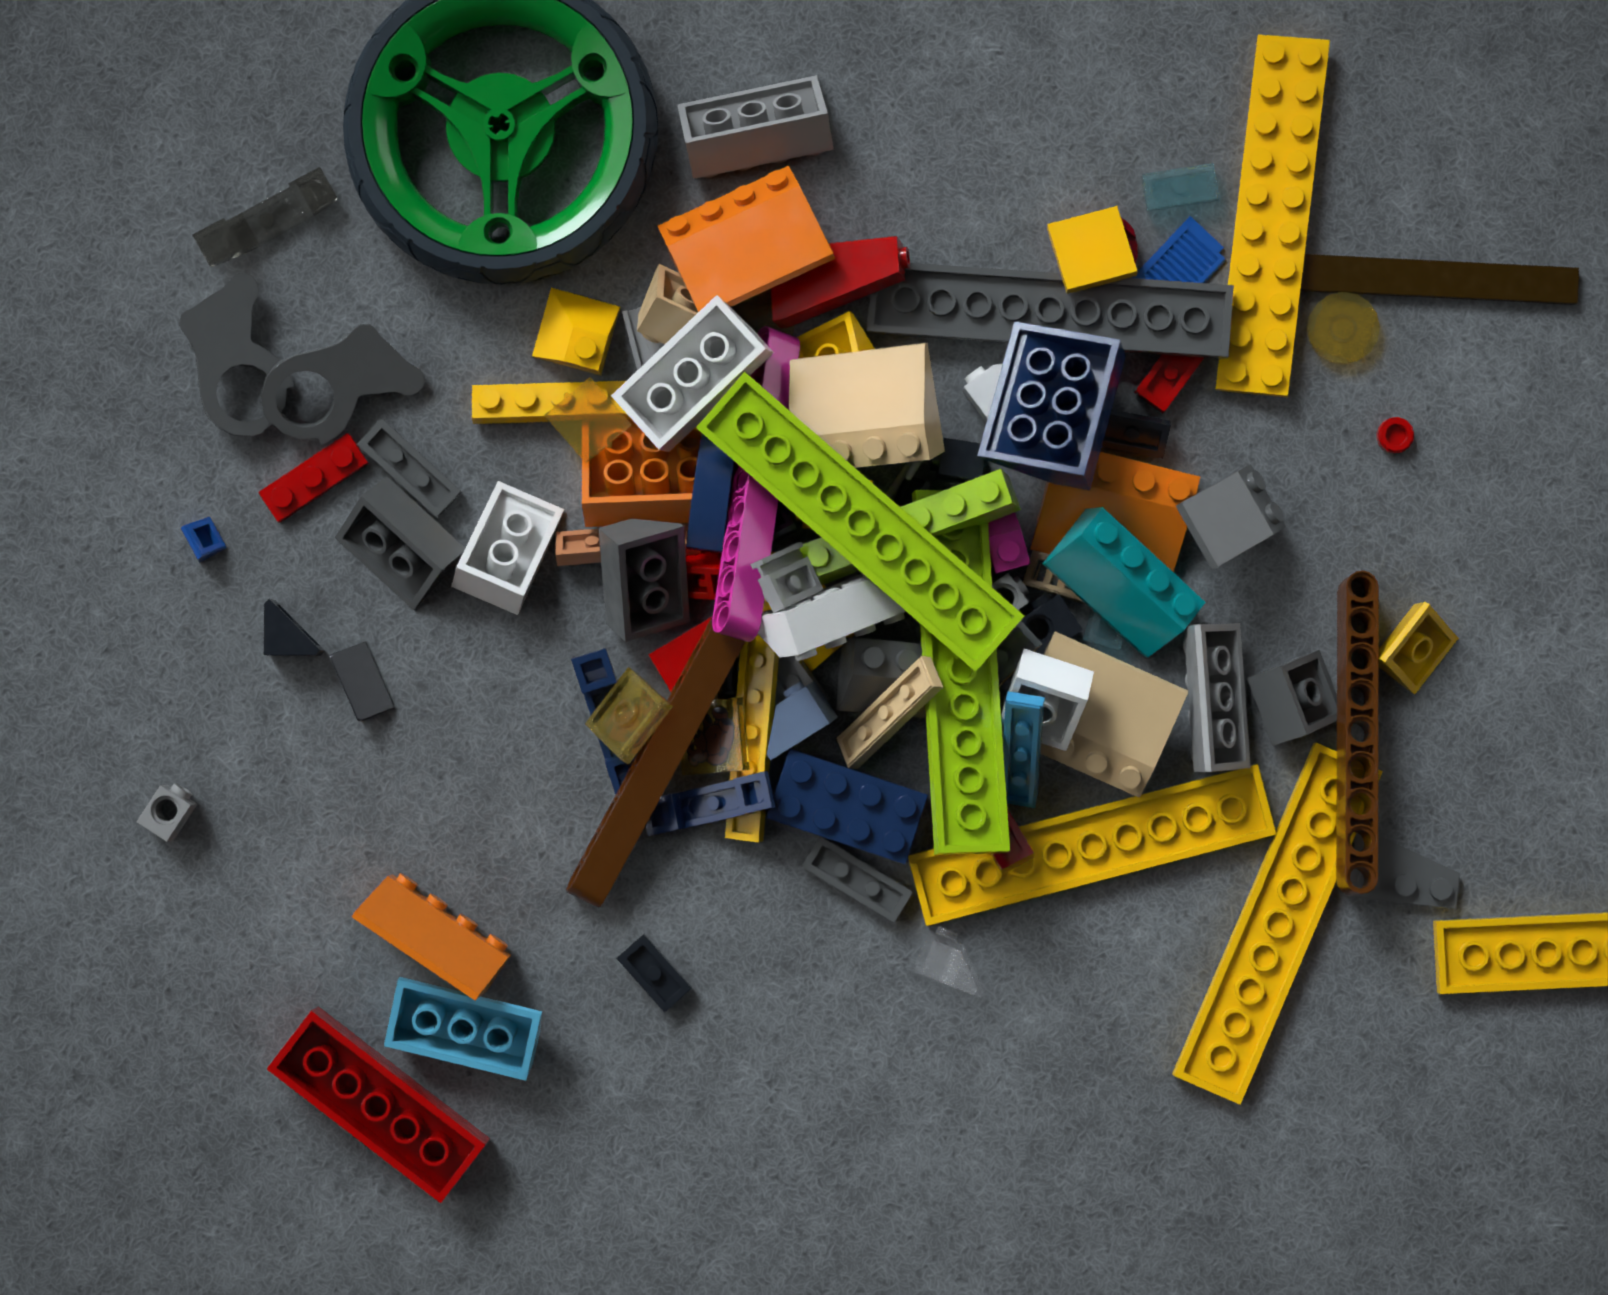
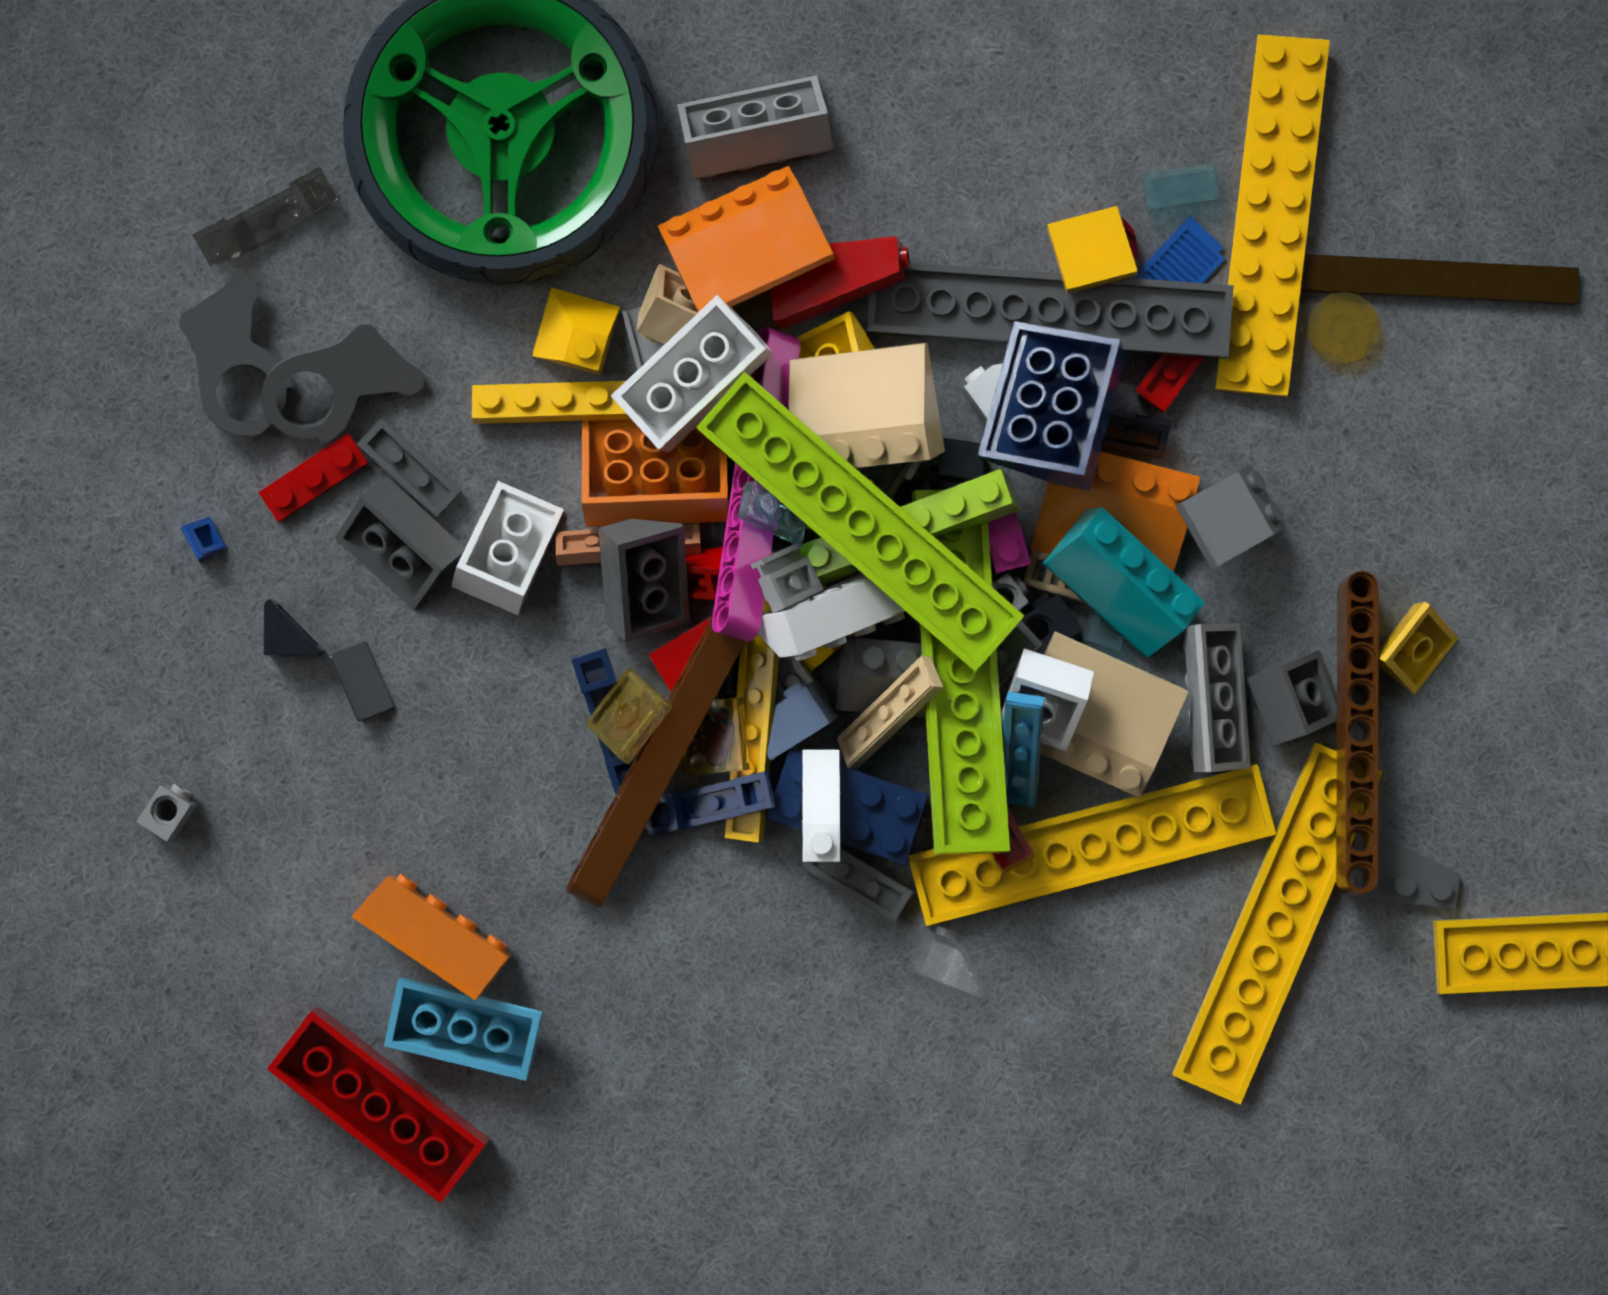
(587, 420): clear yellow piece -> none
(654, 972): black plate -> none
(710, 498): dark blue slope -> none
(770, 514): none -> clear light blue plate
(821, 806): none -> white slope
(1395, 435): red tile -> none

